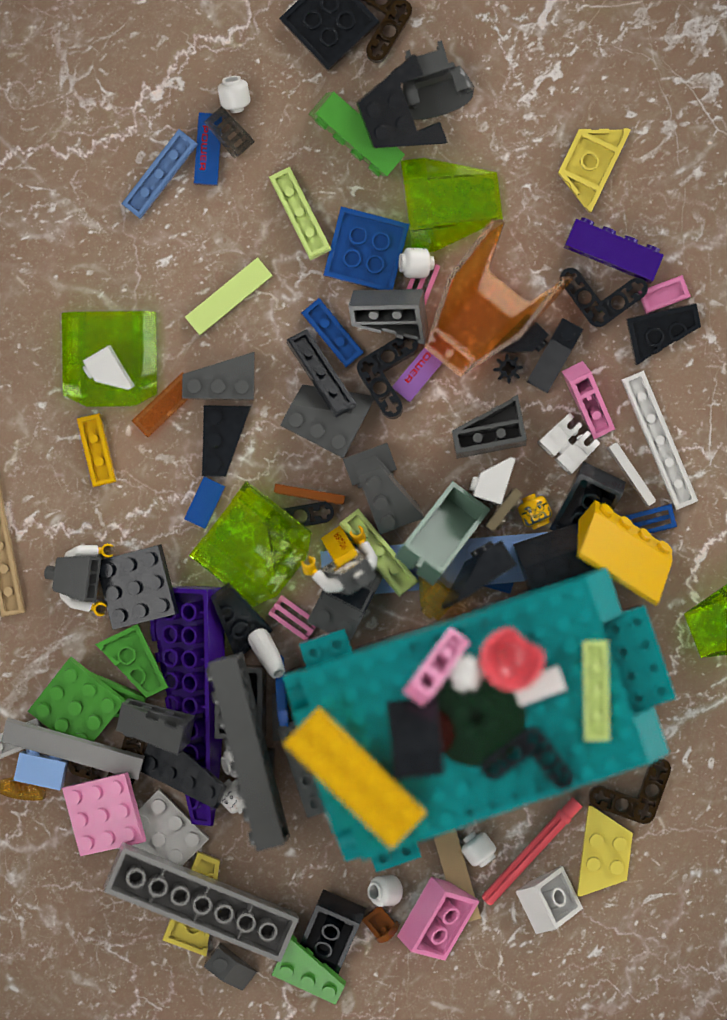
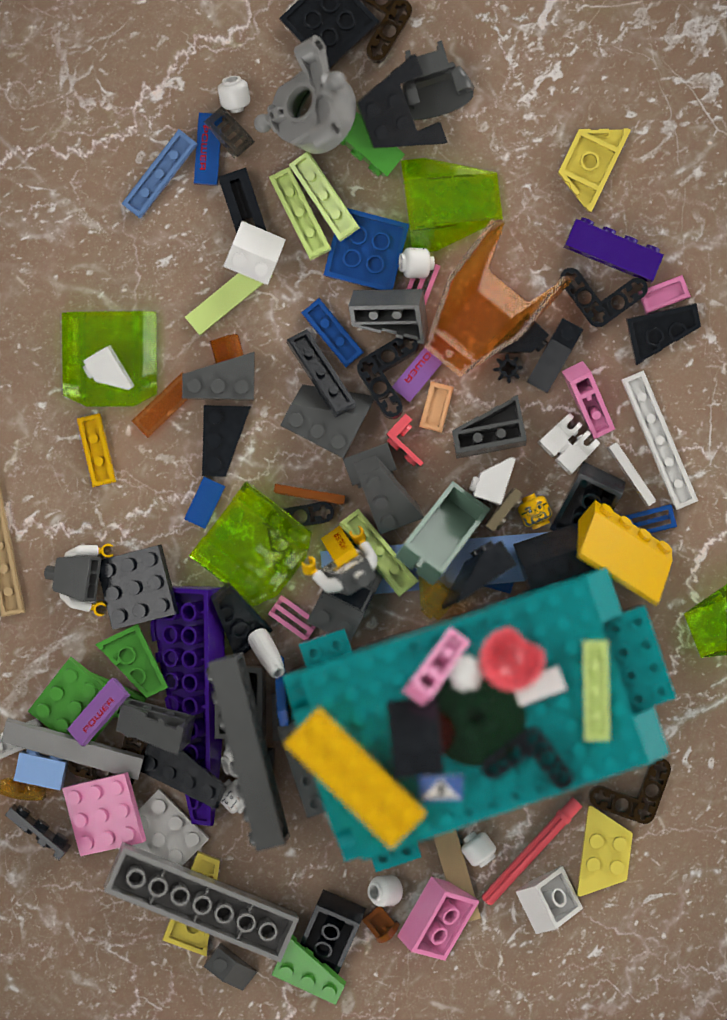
(44, 836): none -> black wing
(98, 712): none -> medium lavender tile
(226, 348): none -> clear orange slope
(241, 198): none -> black hinge
(254, 252): none -> white slope
(324, 196): none -> yellowish green tile
(331, 107): none -> light grey piece
(402, 428): none -> coral bracket
(436, 407): none -> light nougat tile
(440, 788): none -> blue sticker

